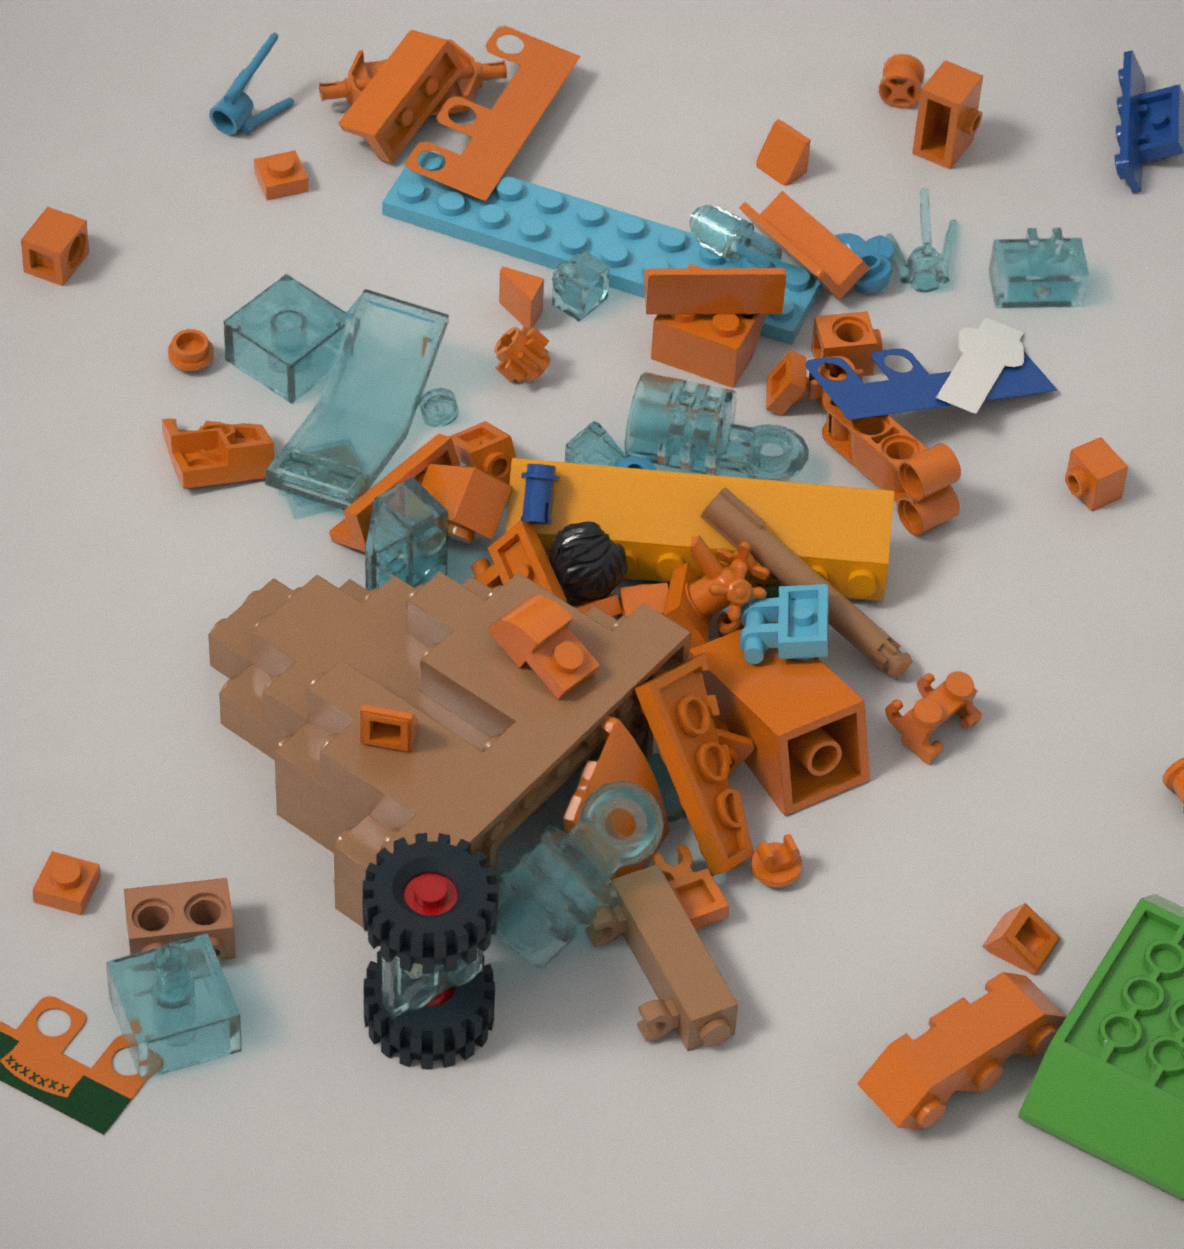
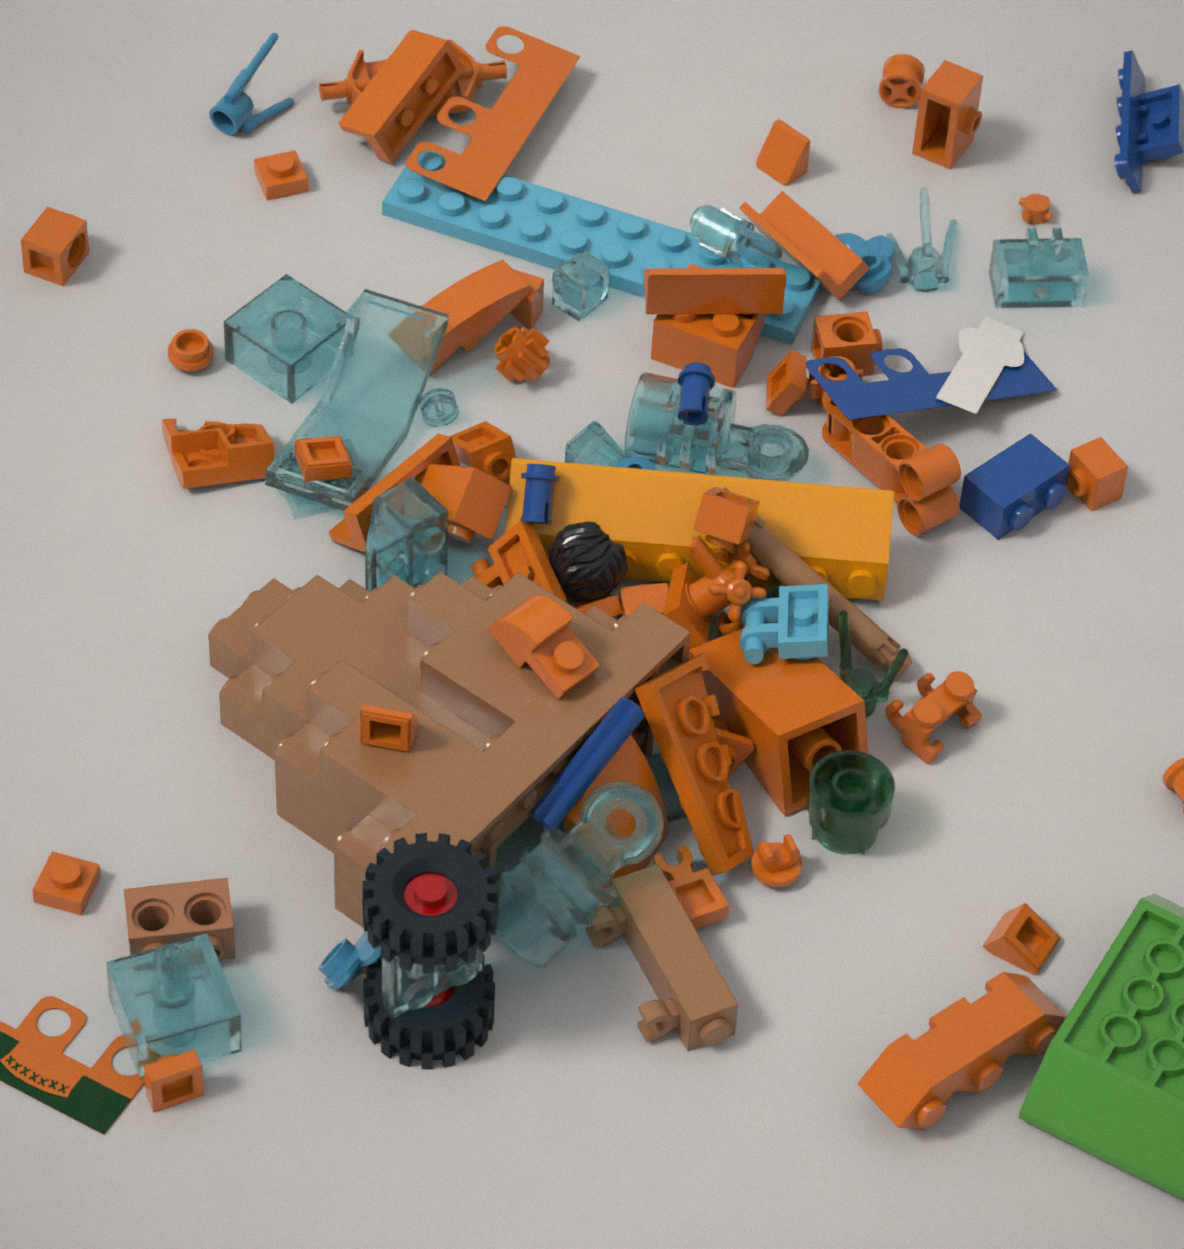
(173, 1080): none -> orange plate
(322, 458): none -> orange tile
(347, 961): none -> dark azure plate
(476, 306): none -> orange slope
(587, 763): none -> blue axle
(695, 387): none -> blue pin
(725, 517): none -> orange plate
(849, 800): none -> clear green piece
(861, 679): none -> clear green plant
(1014, 486): none -> blue brick
(1035, 209): none -> orange piece

